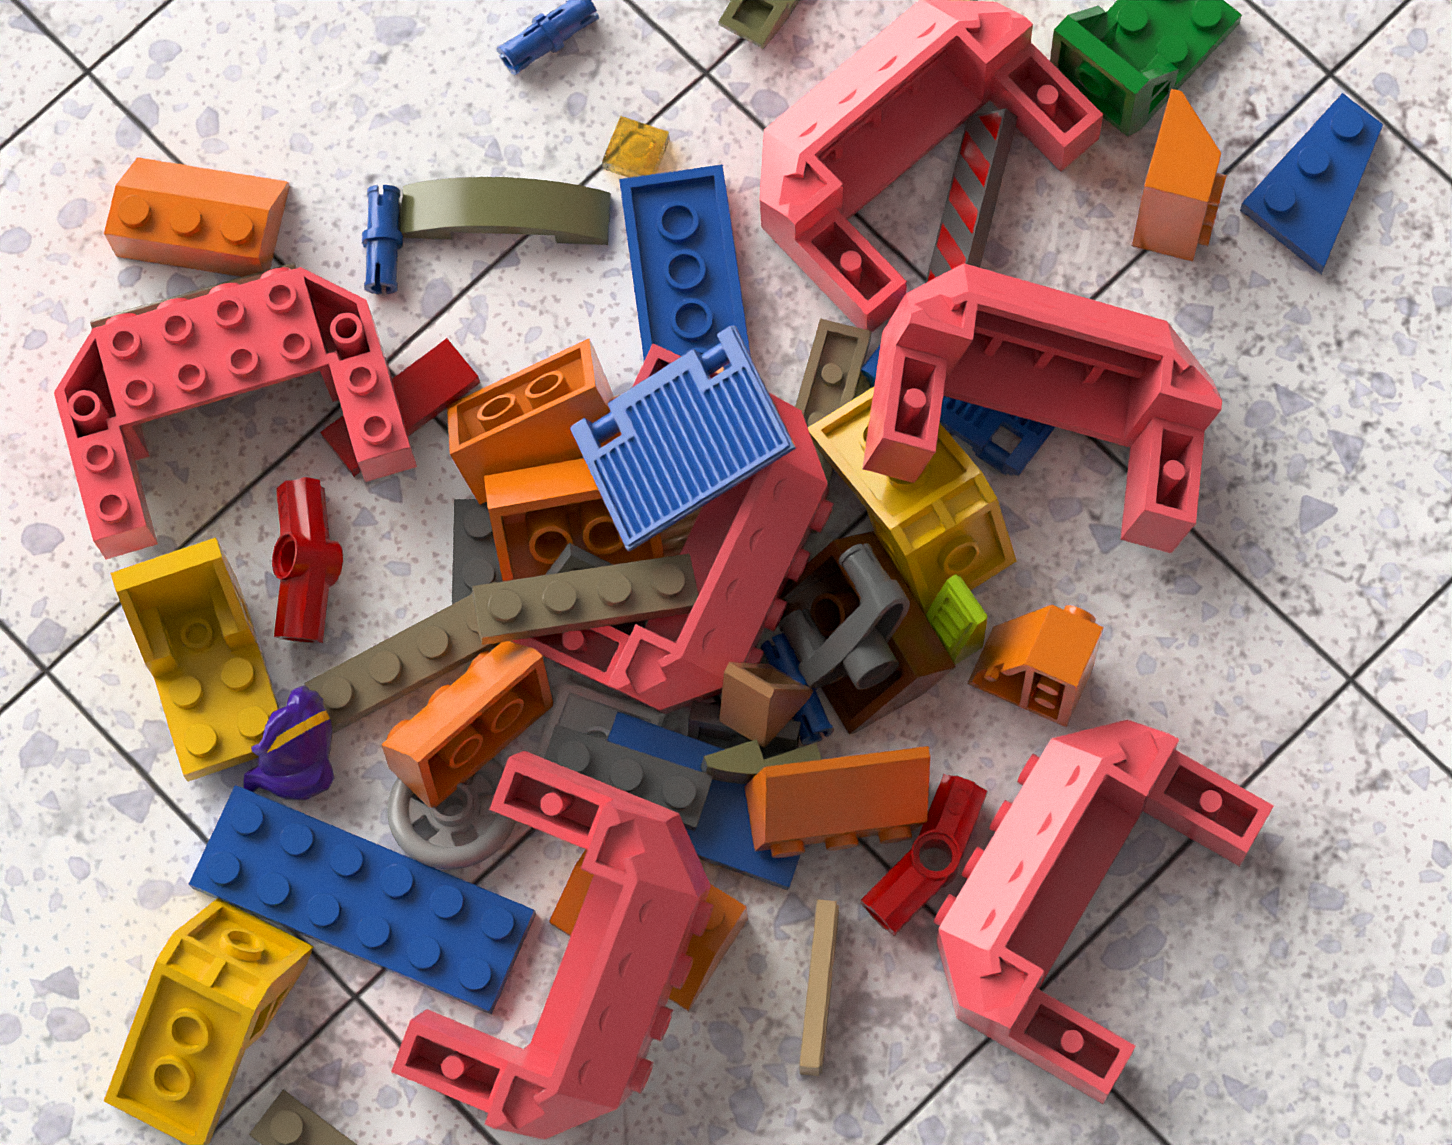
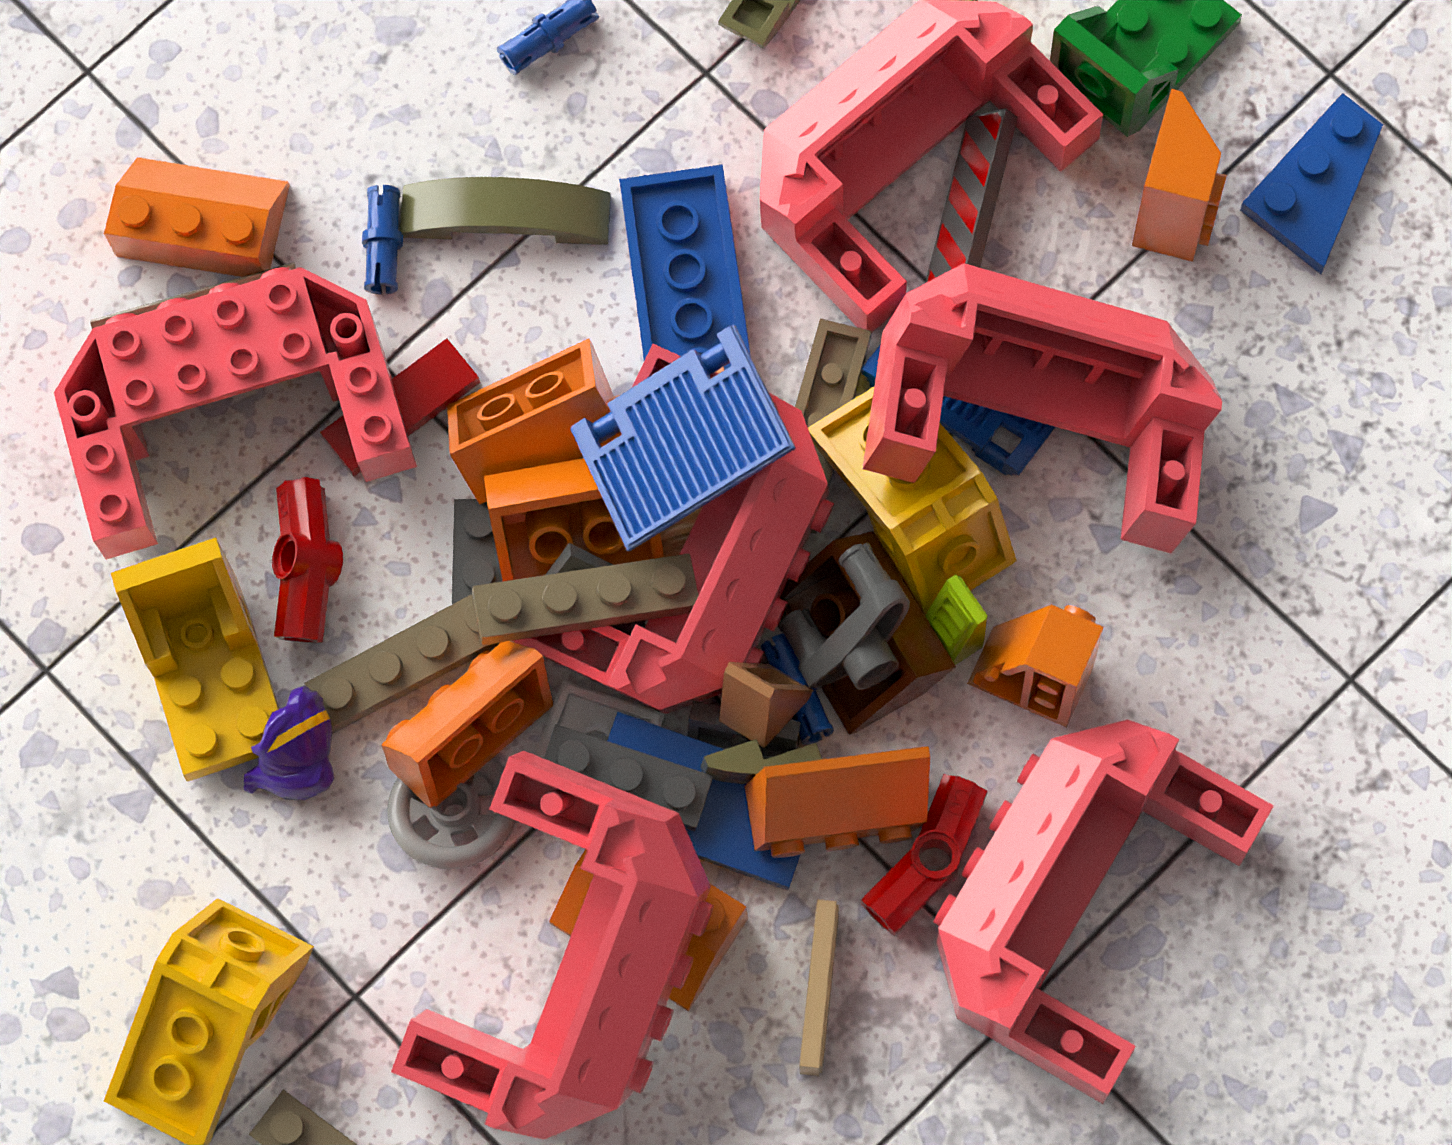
(363, 899): blue plate -> none
(635, 149): clear yellow plate -> none

